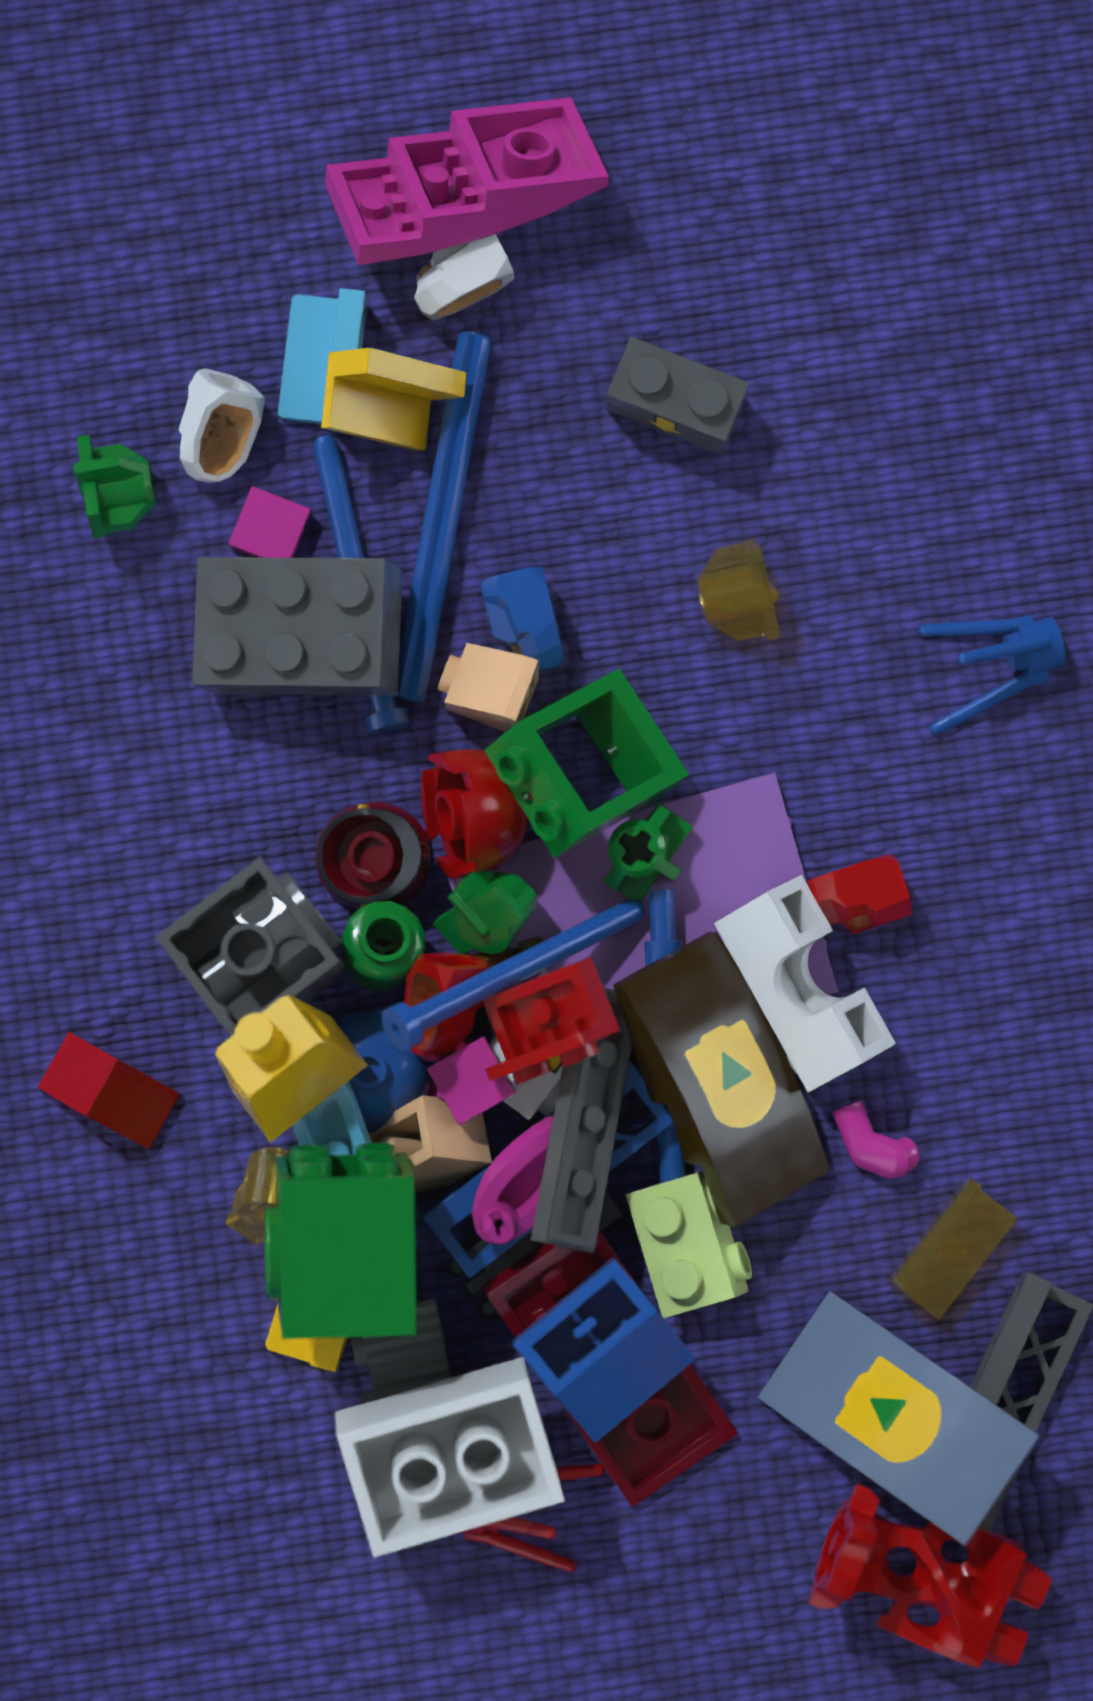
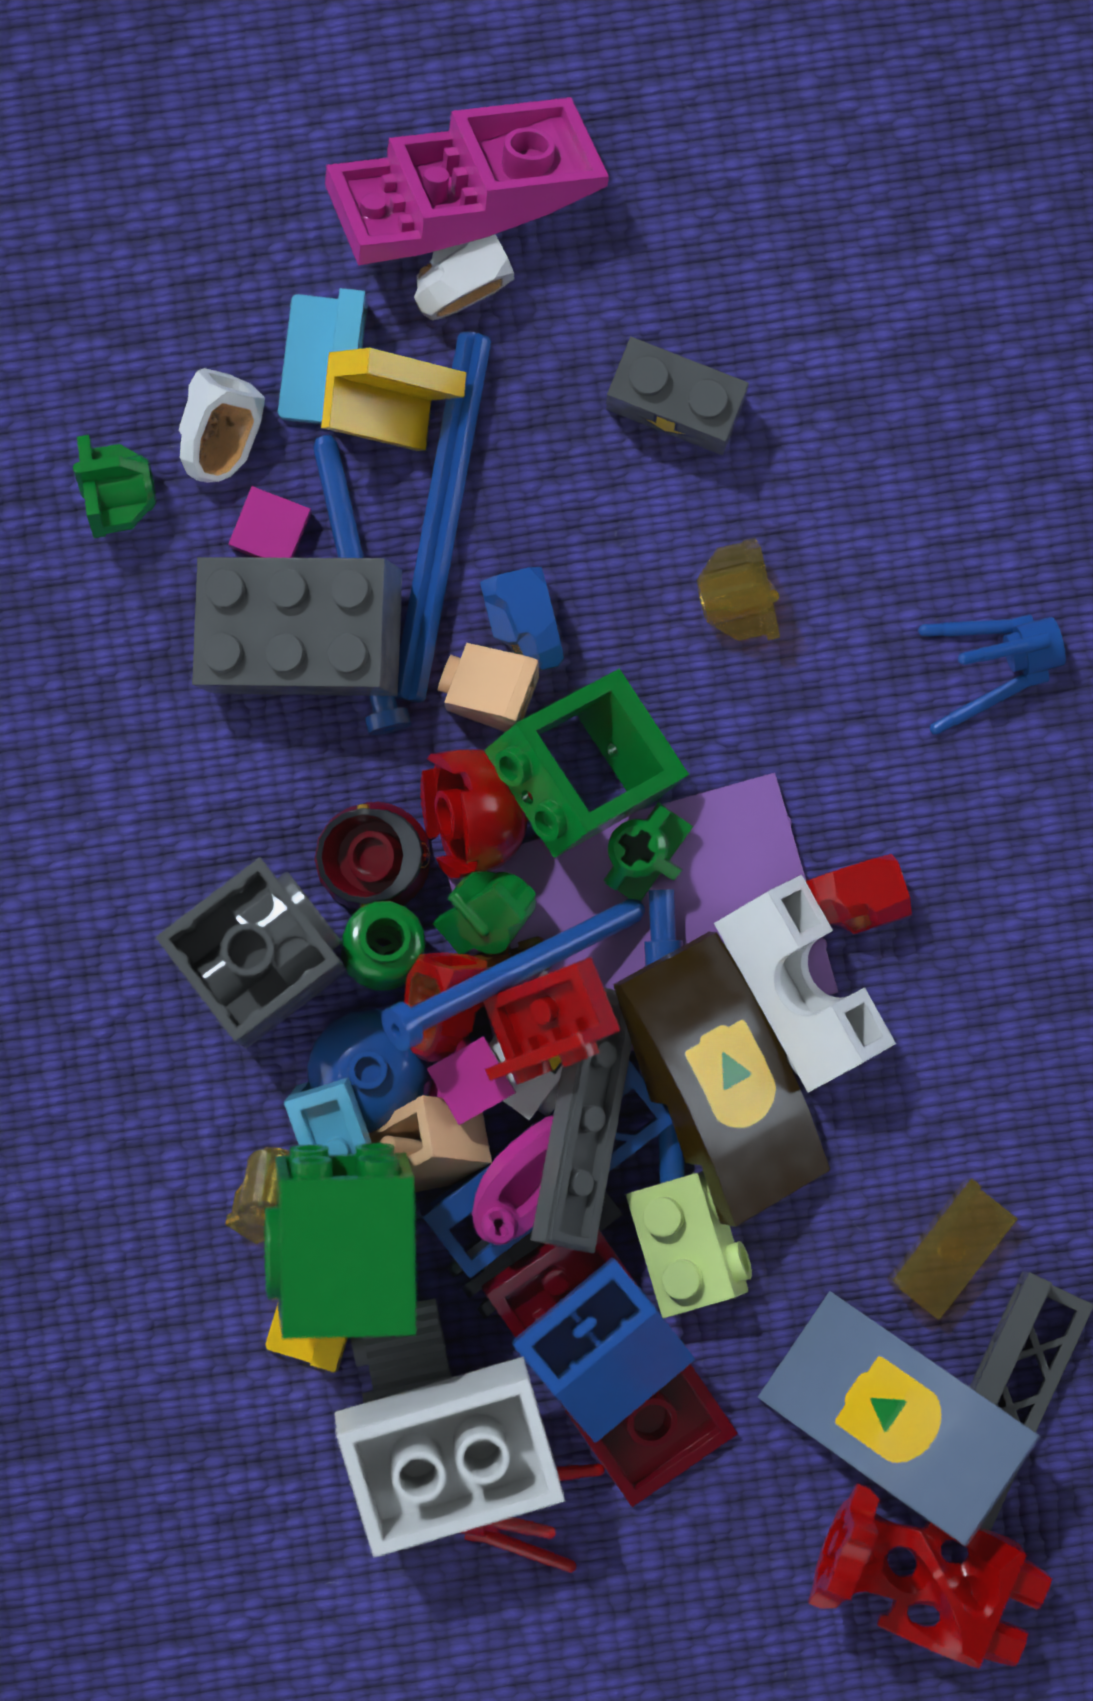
(109, 1090): red slope -> none
(286, 1063): yellow torso -> none
(873, 1150): dark pink arm -> none

